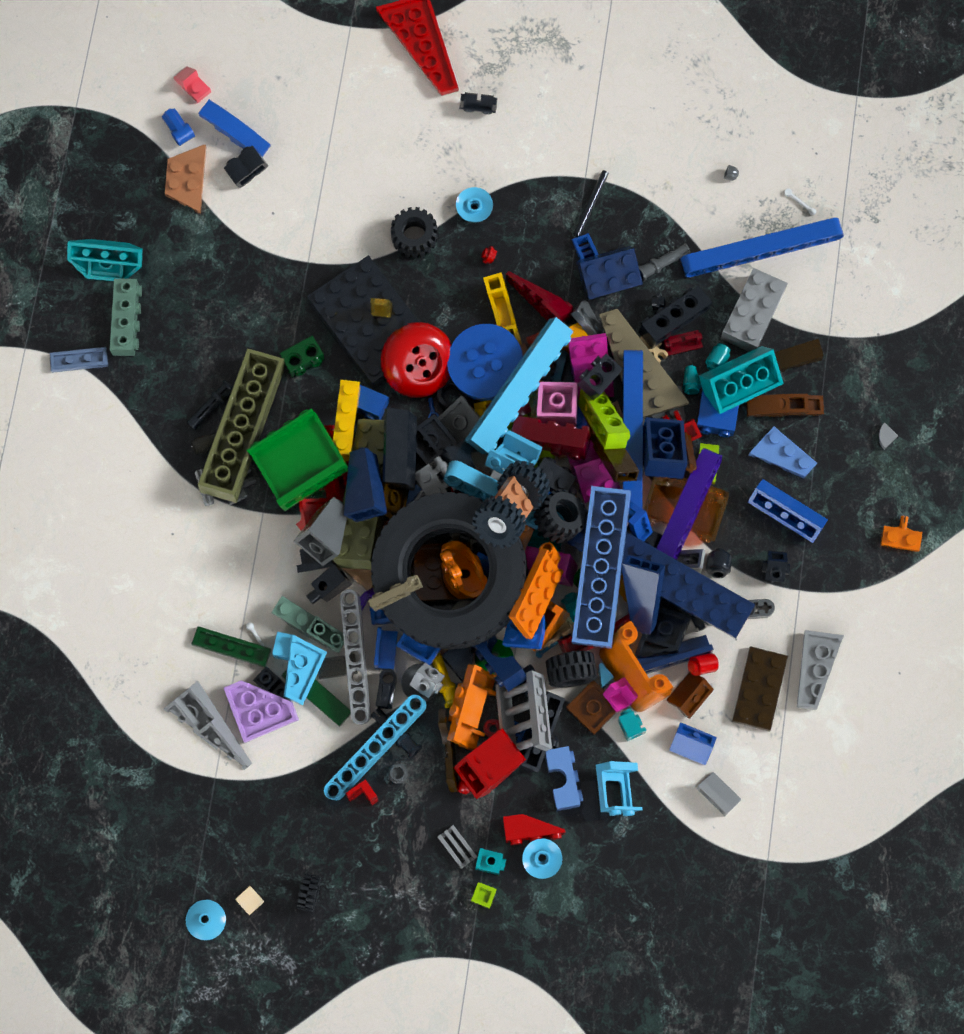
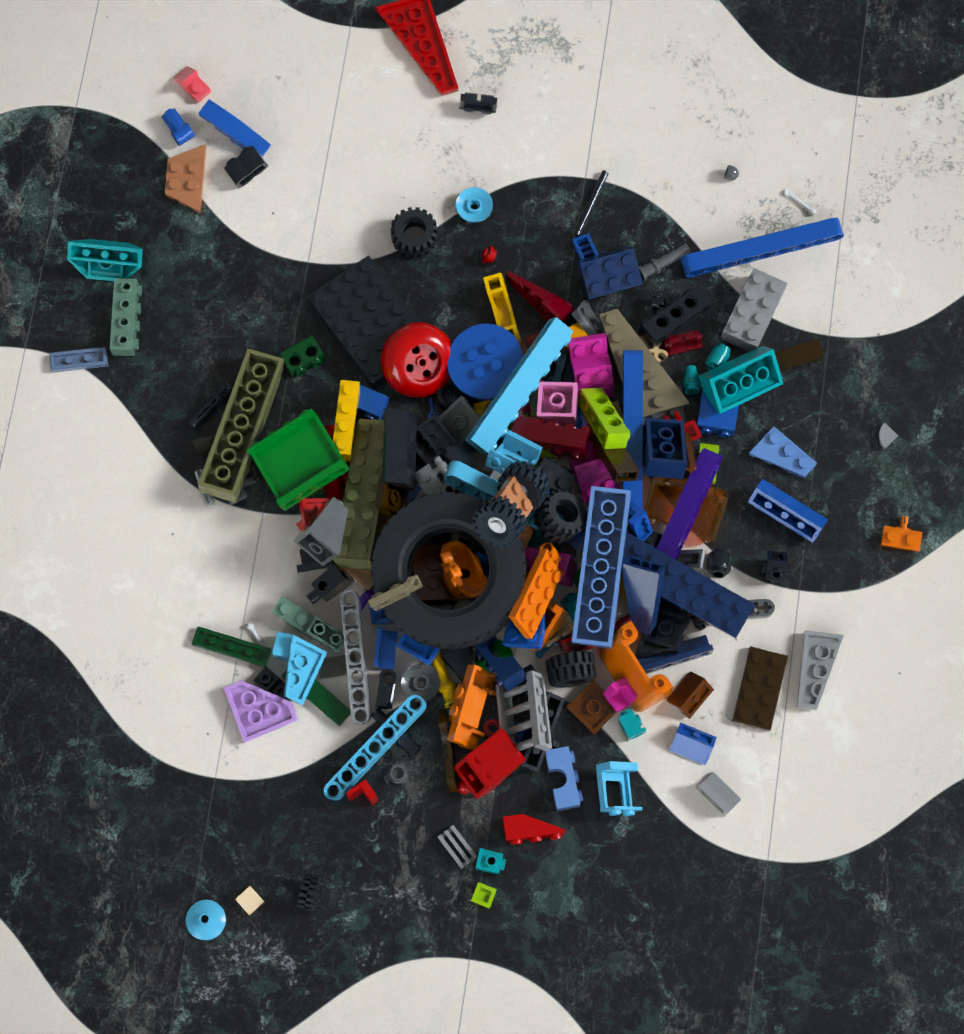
(200, 713): light grey wedge -> none
(364, 487): dark blue slope -> none
(381, 307): clear yellow slope -> none
(427, 680): light grey brick -> none
(545, 868): medium azure dish -> none
(600, 377): black brick -> none
(604, 675): medium azure slope -> none
(703, 664): red brick -> none
(785, 404): reddish brown slope -> none

